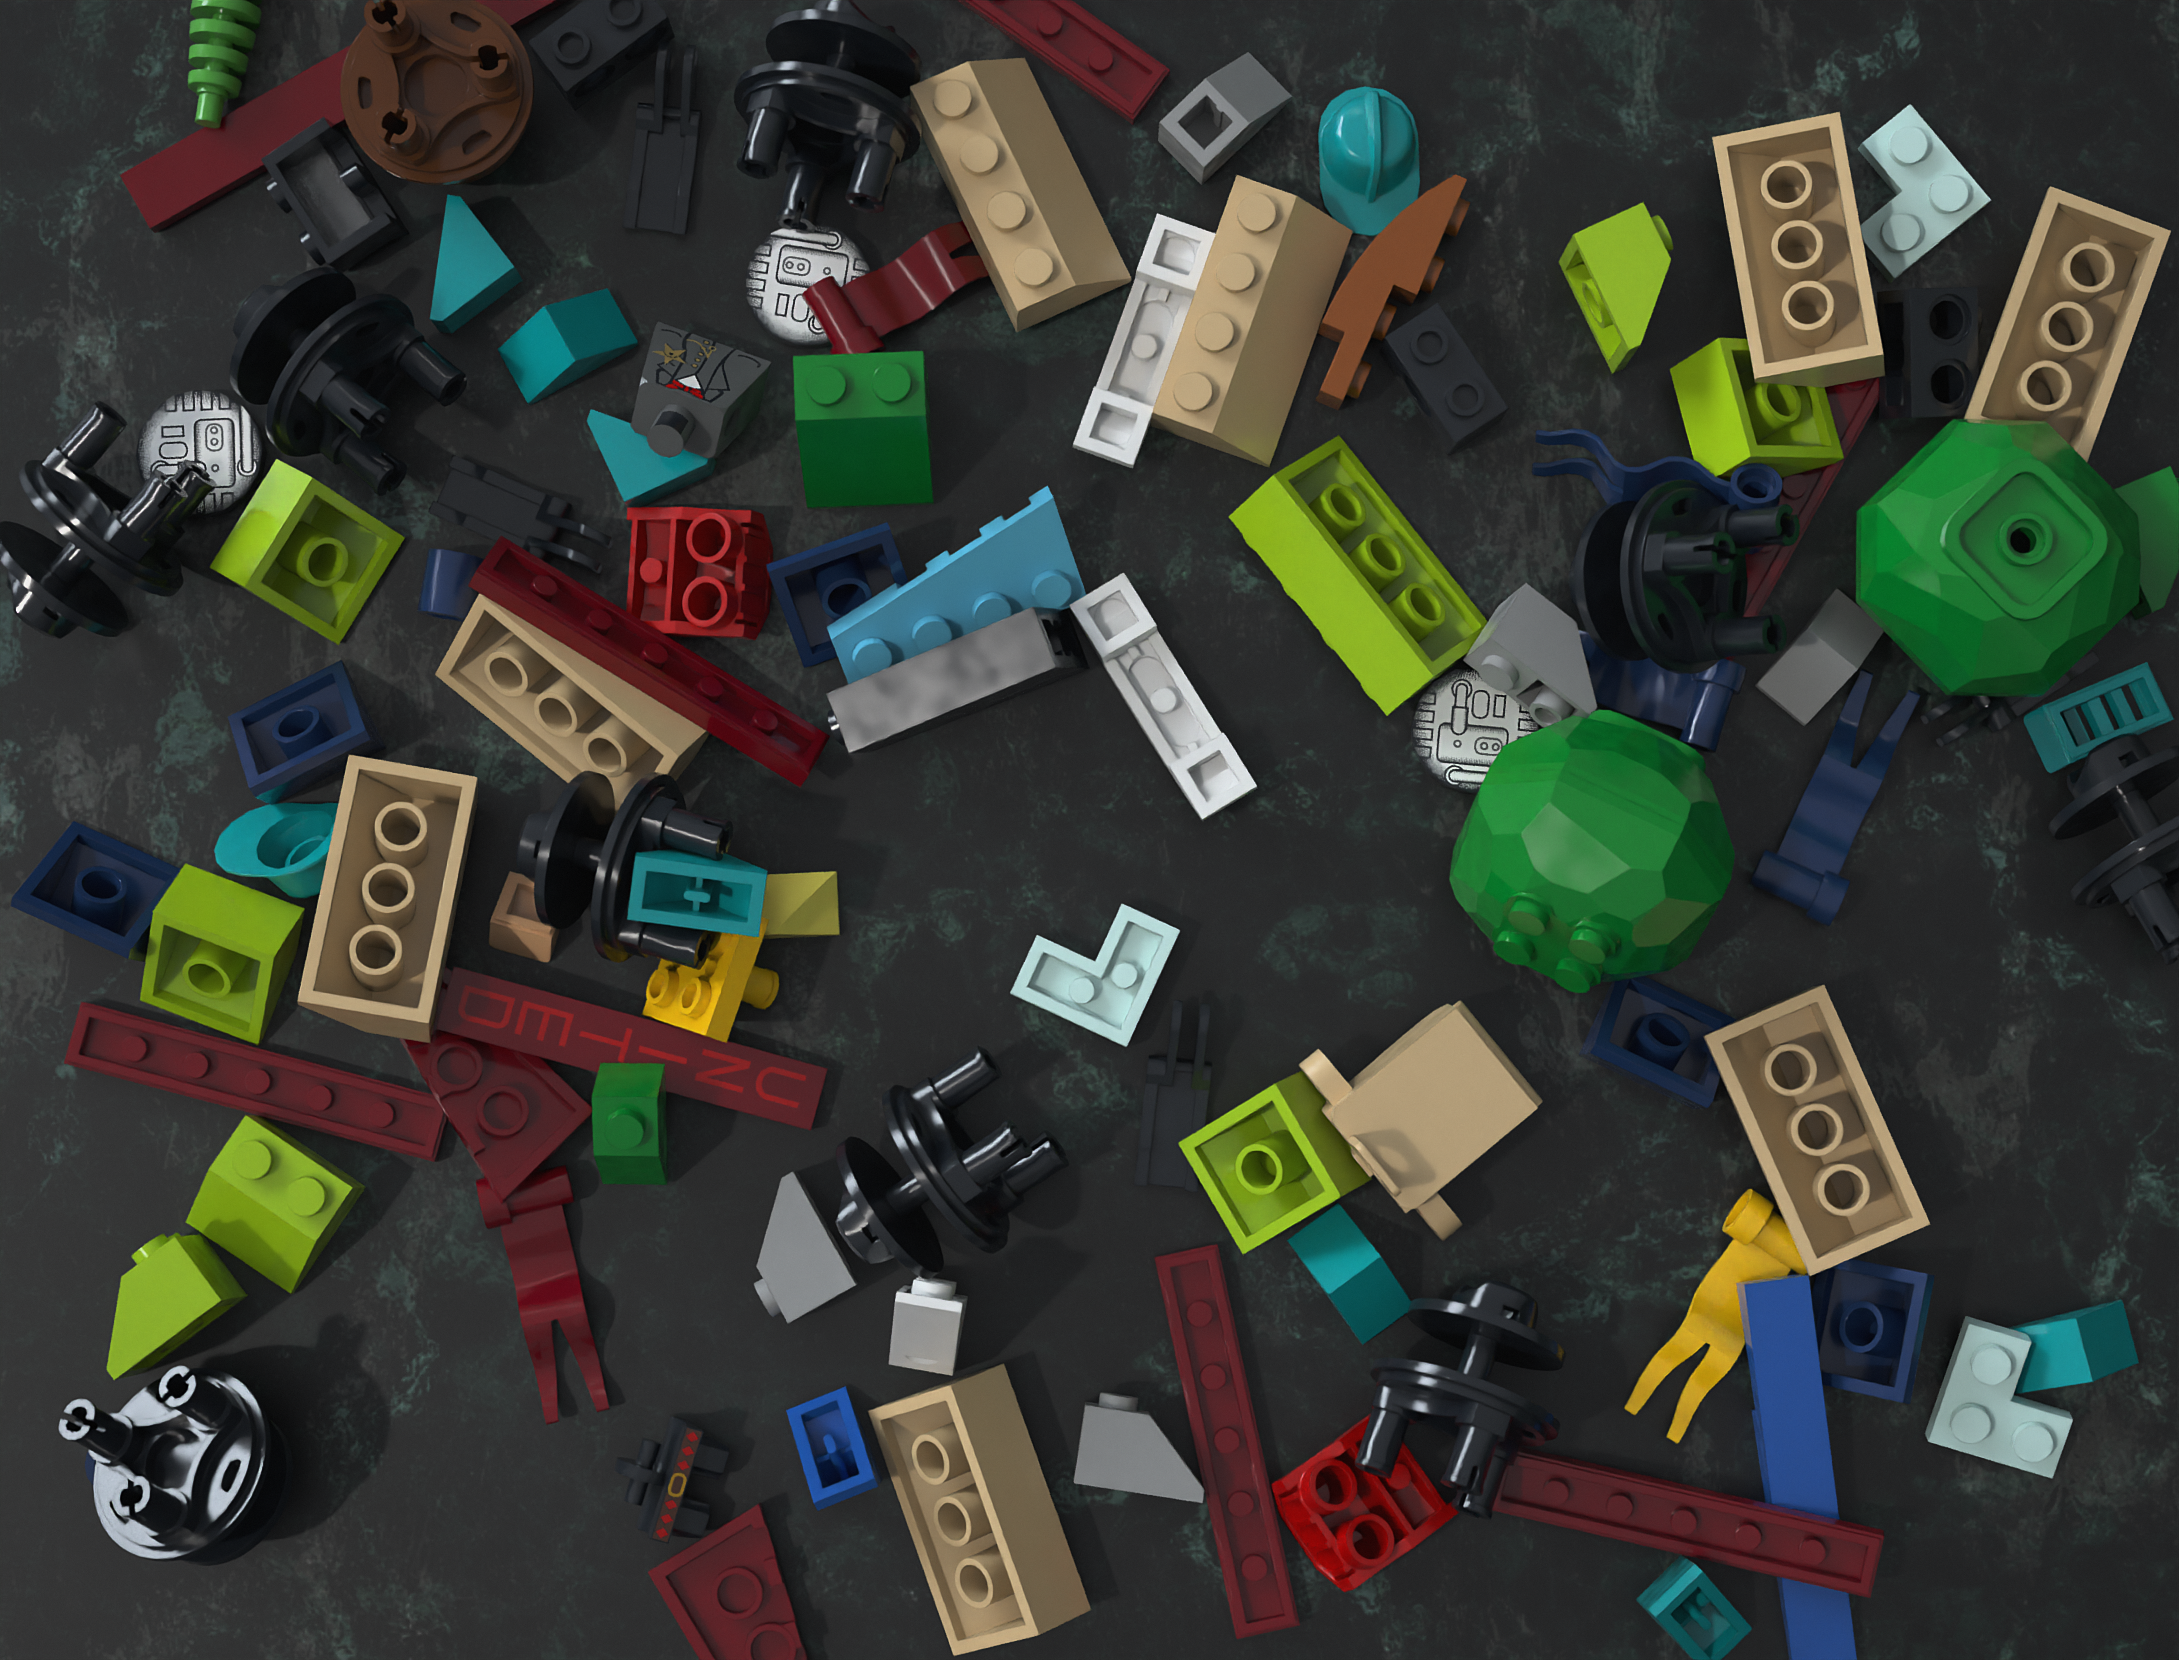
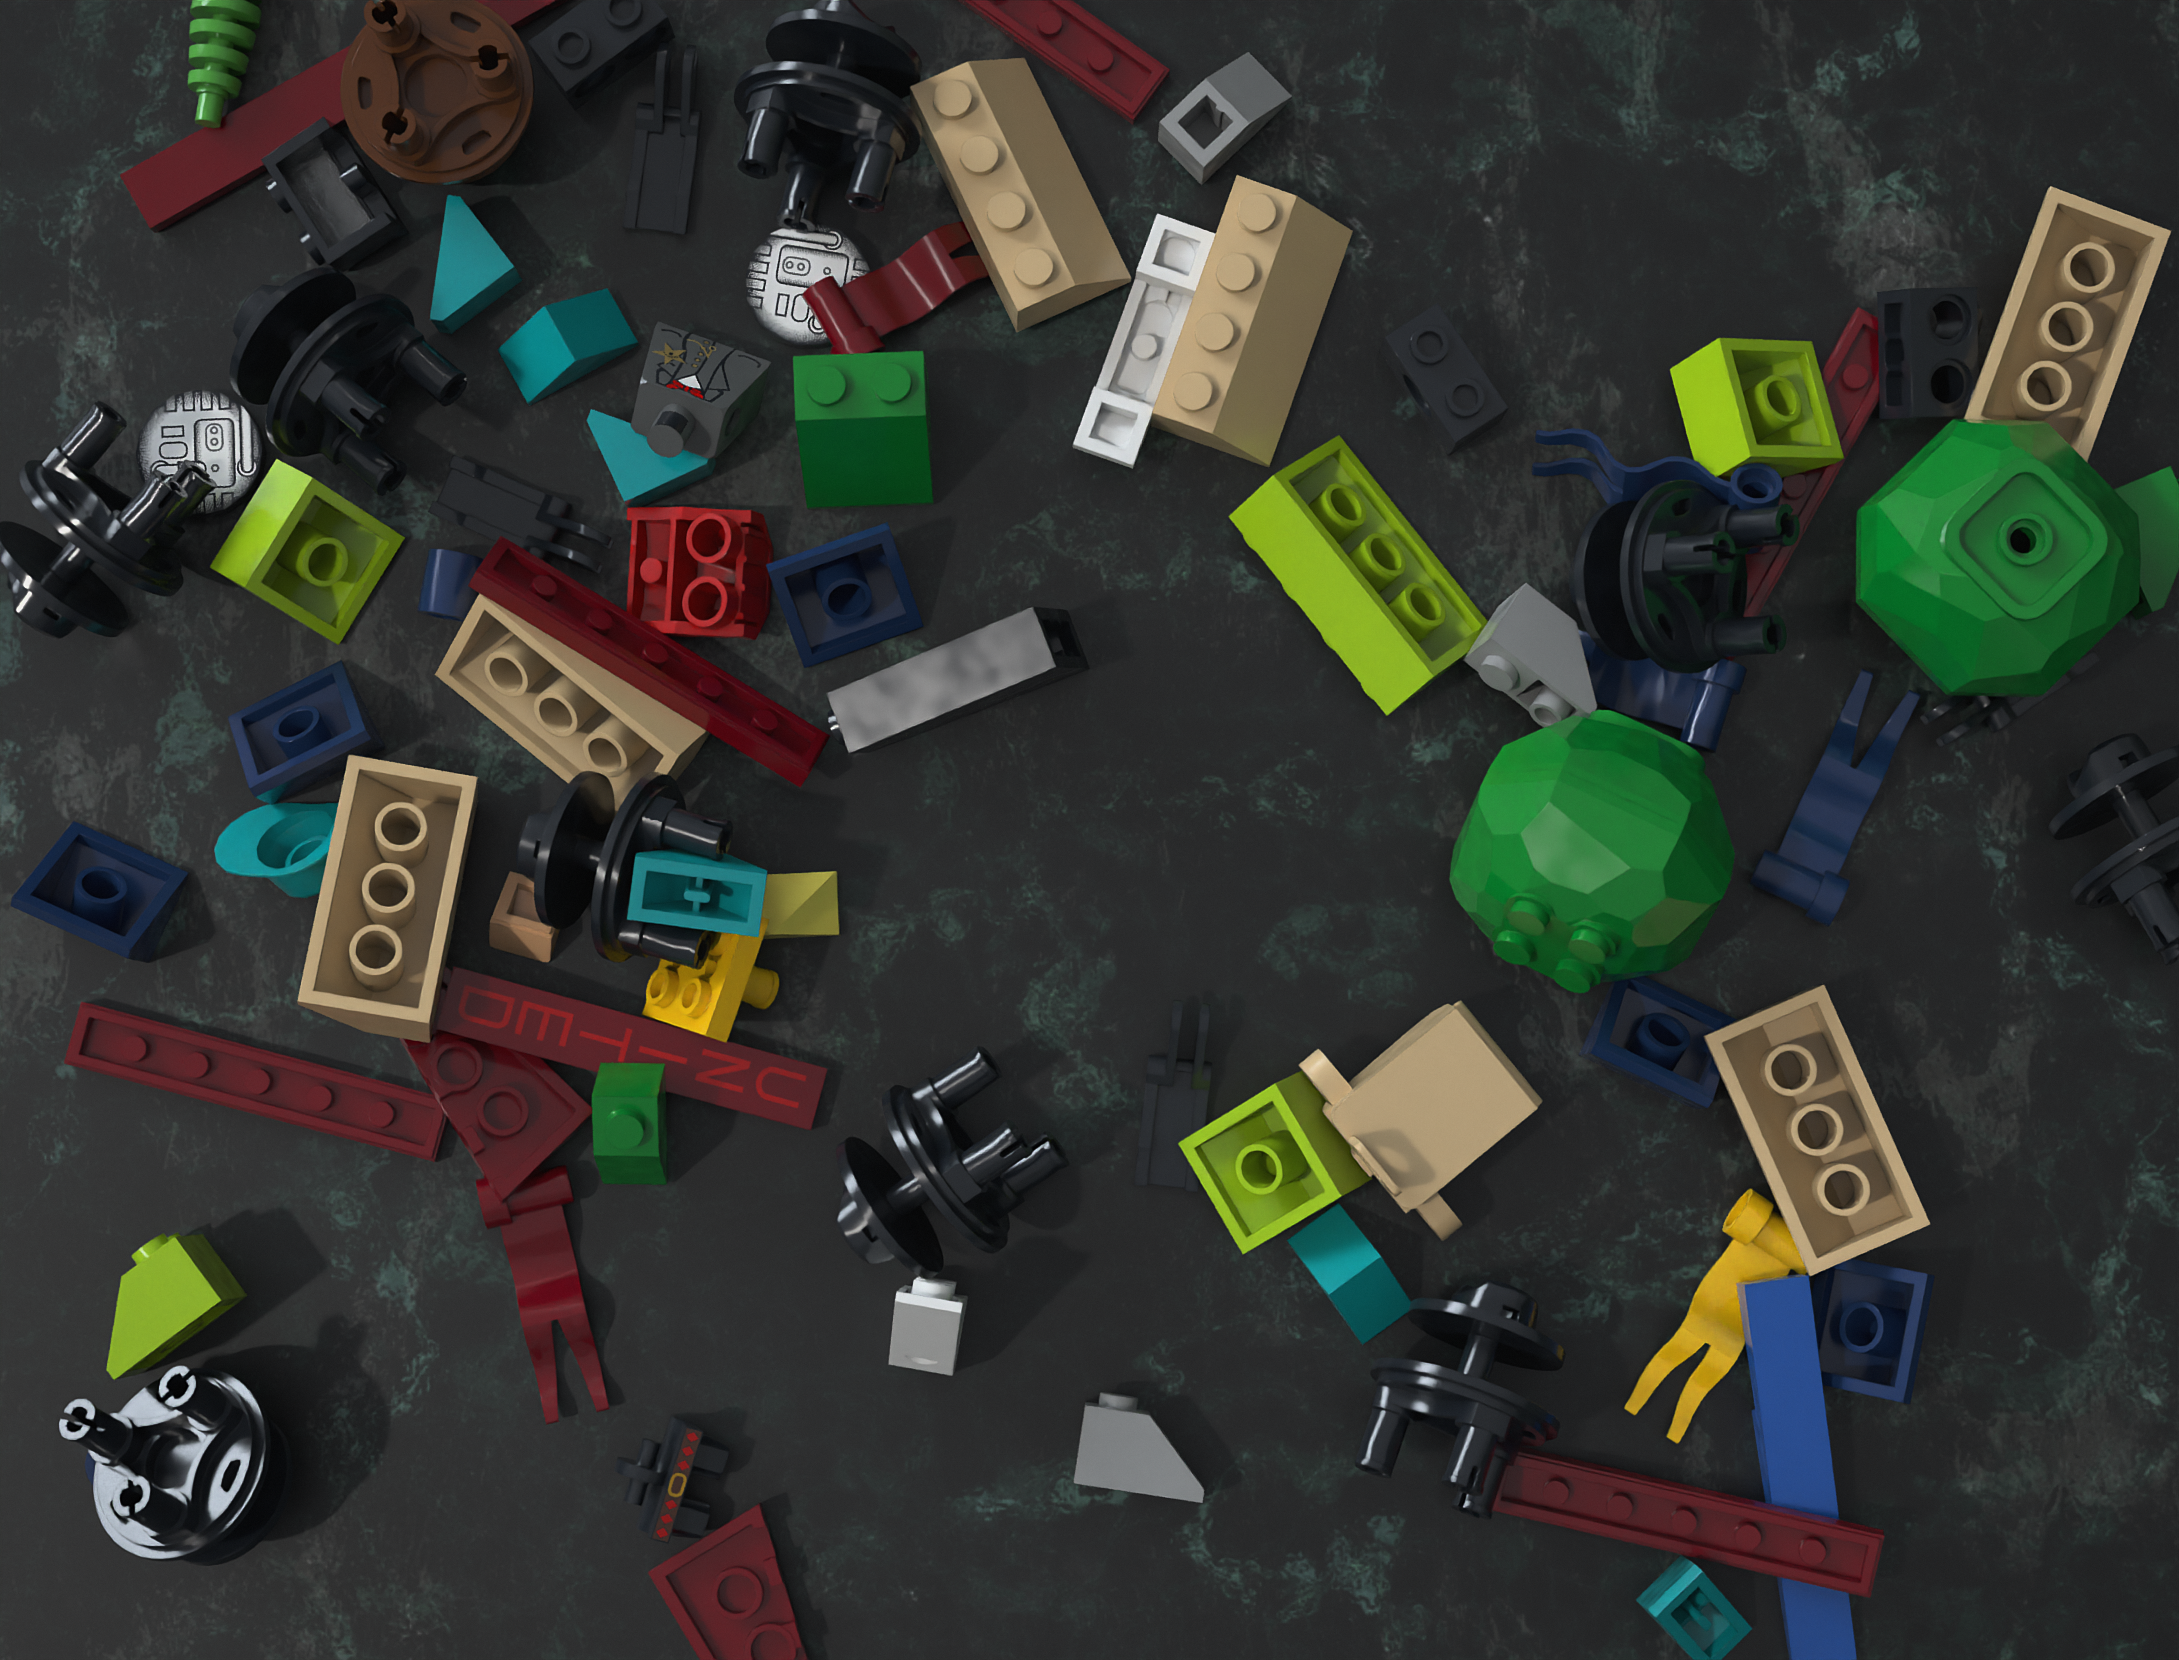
(220, 953): lime slope -> none
(272, 1201): lime slope -> none
(799, 1255): light grey slope -> none
(833, 1448): blue slope -> none
(979, 1511): tan slope -> none
(995, 576): medium azure wing -> none
(1101, 993): light aqua plate -> none
(1162, 697): white slope -> none
(1226, 1441): dark red tile -> none
(1356, 1520): red slope -> none
(1368, 159): teal piece -> none
(1394, 267): dark orange slope -> none
(1463, 728): tile -> none
(1618, 277): lime slope -> none
(1799, 253): tan slope -> none
(1821, 658): light grey slope -> none
(1930, 190): light aqua plate -> none
(1979, 1409): light aqua plate -> none
(2060, 732): teal slope -> none
(2076, 1347): teal slope -> none

